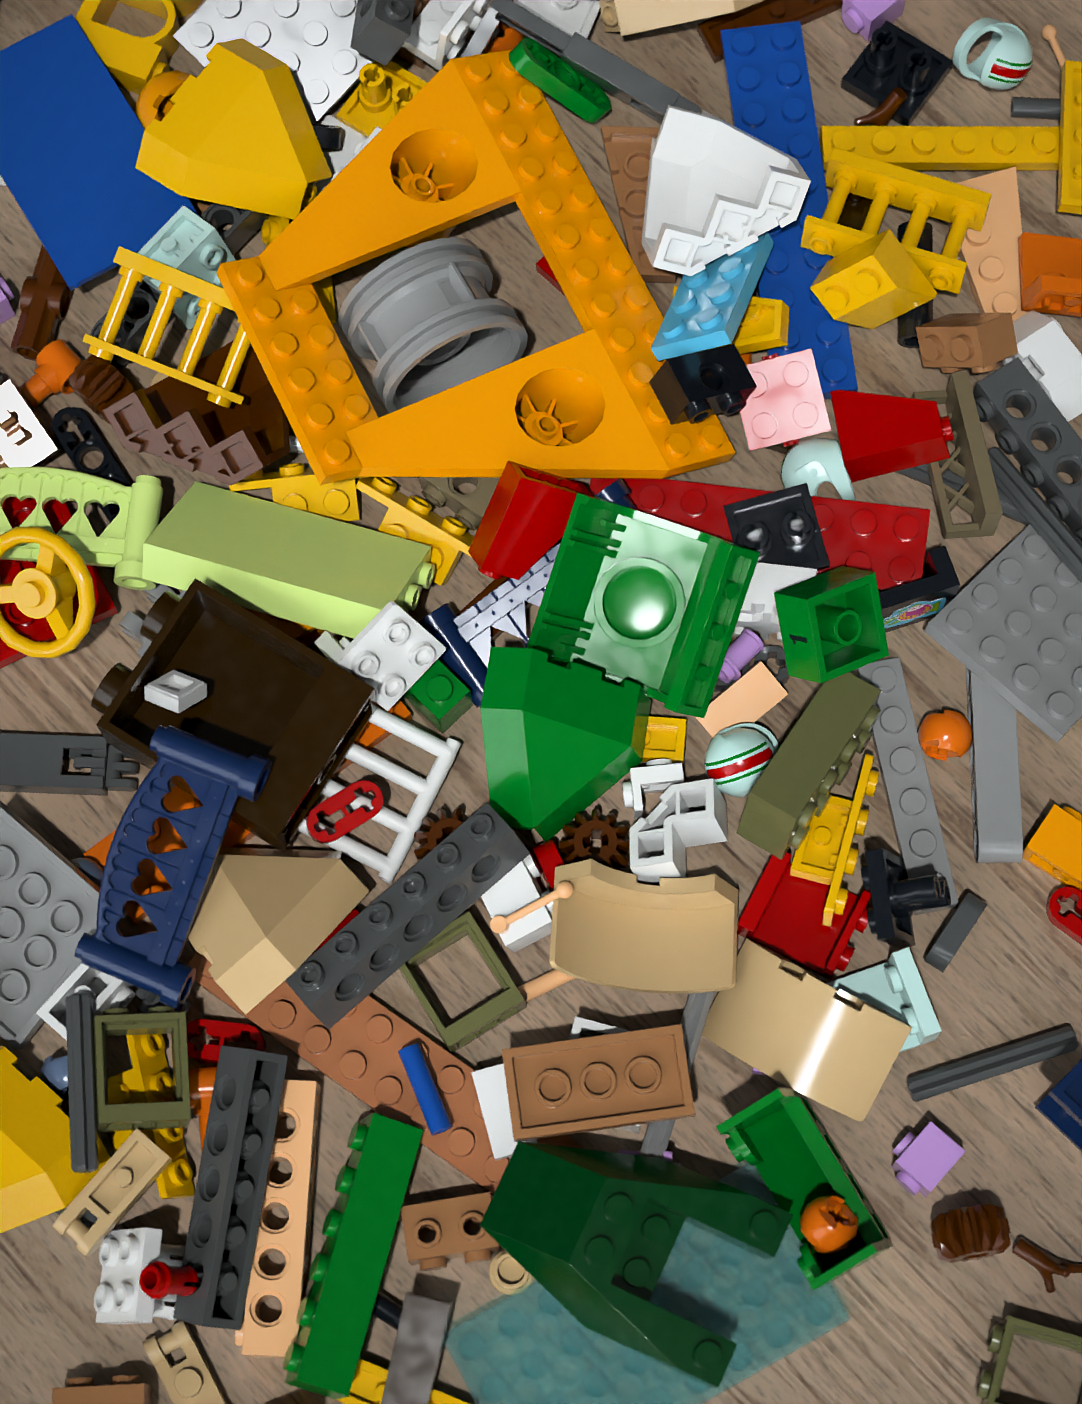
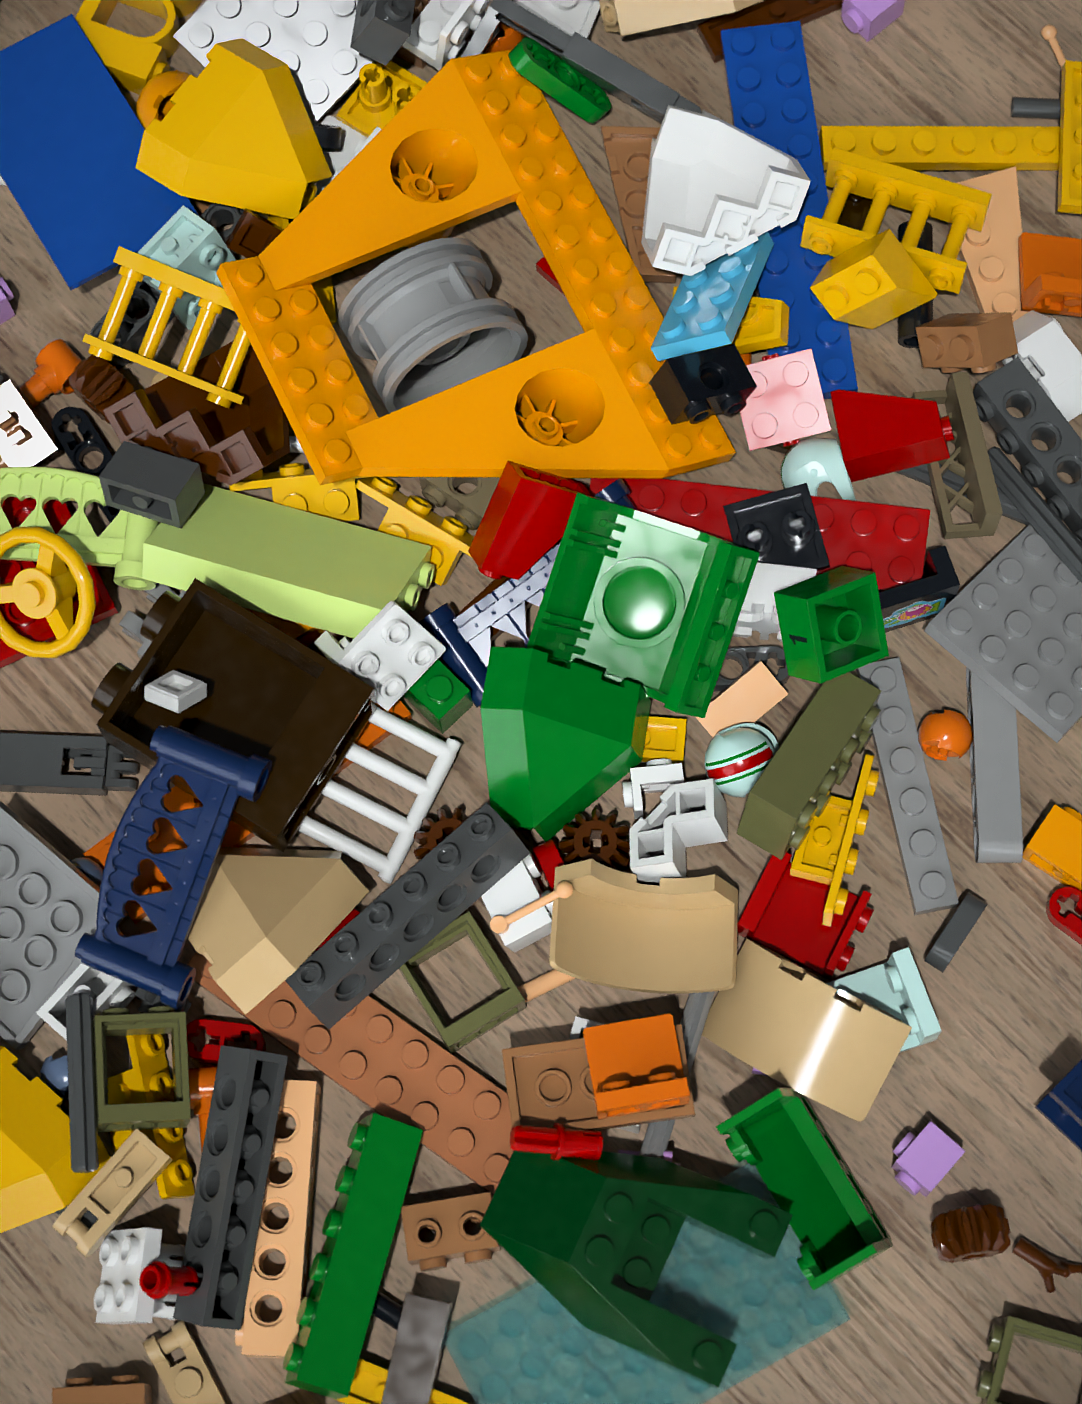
(42, 303): reddish brown piece -> none
(152, 484): none -> dark grey brick
(252, 234): none -> reddish brown plate
(339, 802): red beam -> none
(425, 1089): blue piece -> none
(494, 1103): white tile -> none
(508, 1275): tan plate -> none
(557, 1141): none -> red axle
(635, 1066): none -> orange bracket
(739, 654): lavender pin -> none
(828, 1224): orange piece -> none
(884, 112): reddish brown bar -> none
(897, 897): black plate -> none
(898, 61): black plate -> none
(992, 1063): dark grey axle -> none
(1003, 61): light aqua helmet -> none

